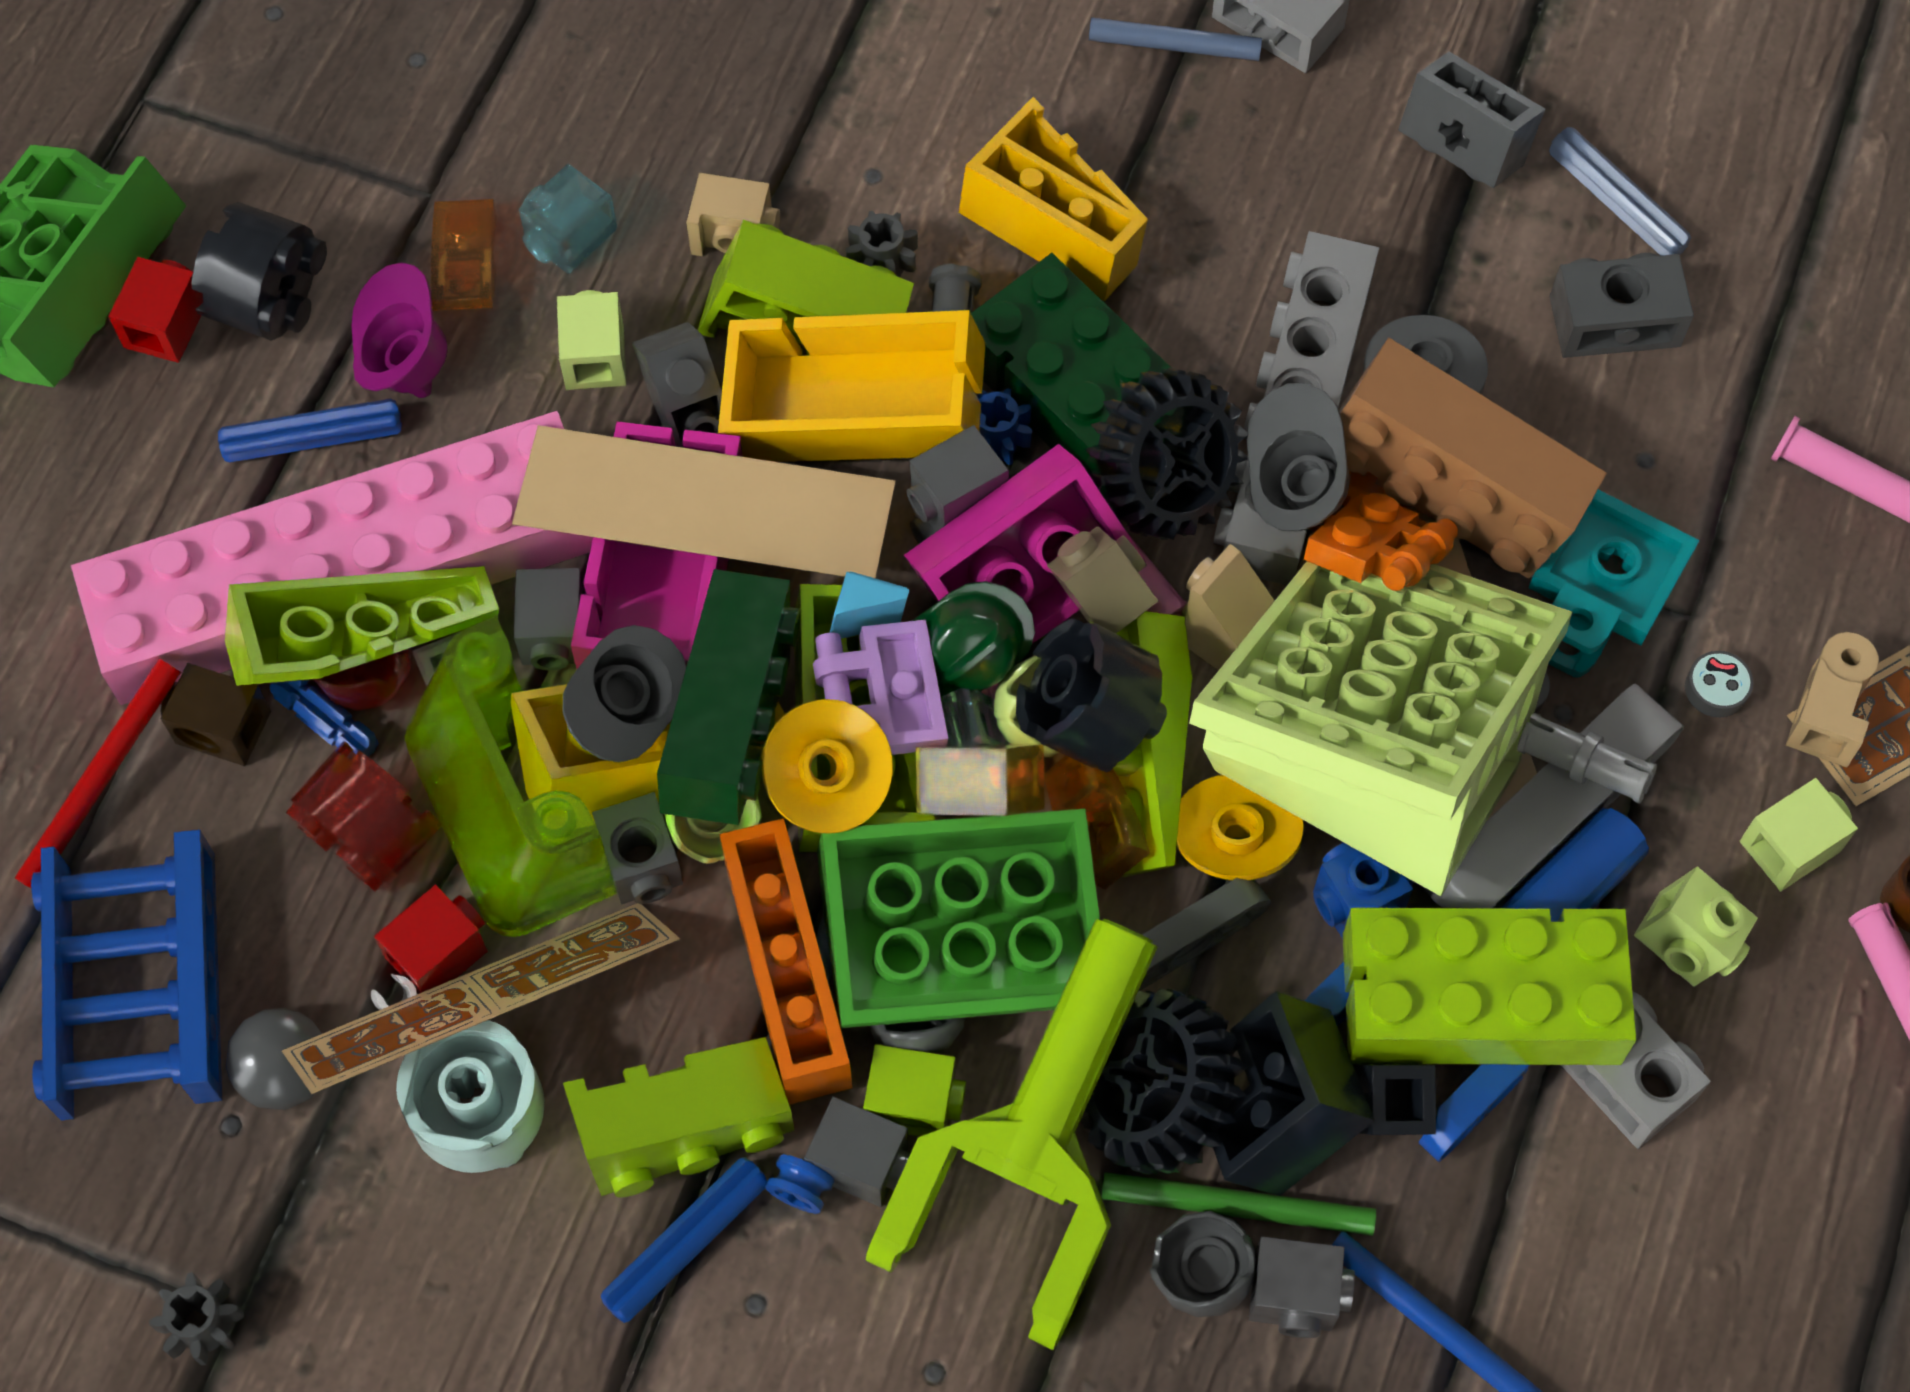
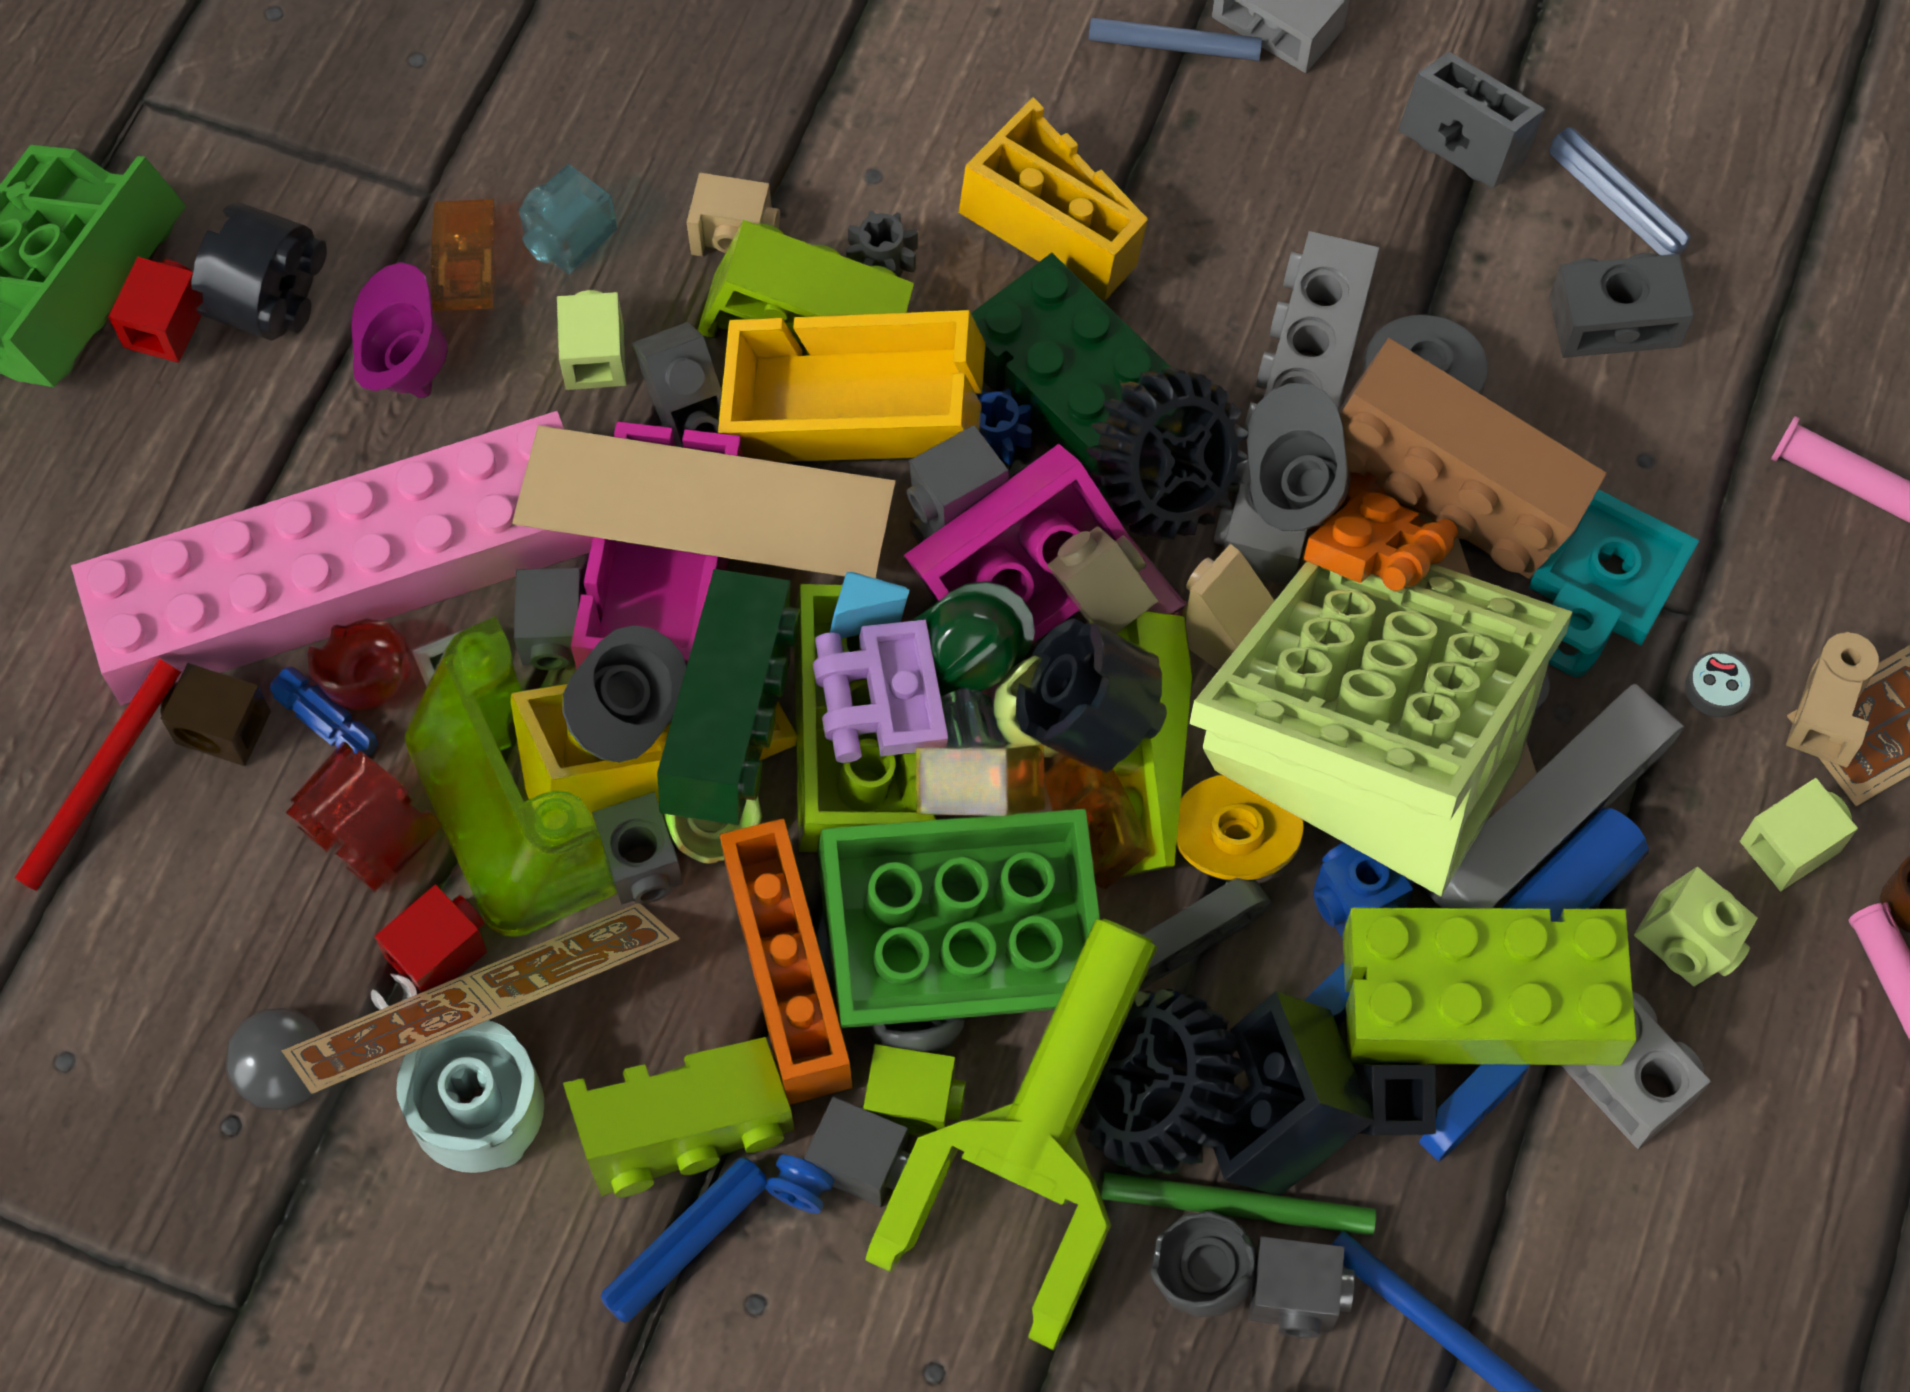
(189, 998): blue fence -> none
(208, 1302): dark grey gear -> none
(309, 430): blue axle -> none
(344, 621): lime wedge -> none
(857, 758): yellow dish -> none
(954, 287): dark grey bush -> none
(1586, 757): light grey pin -> none

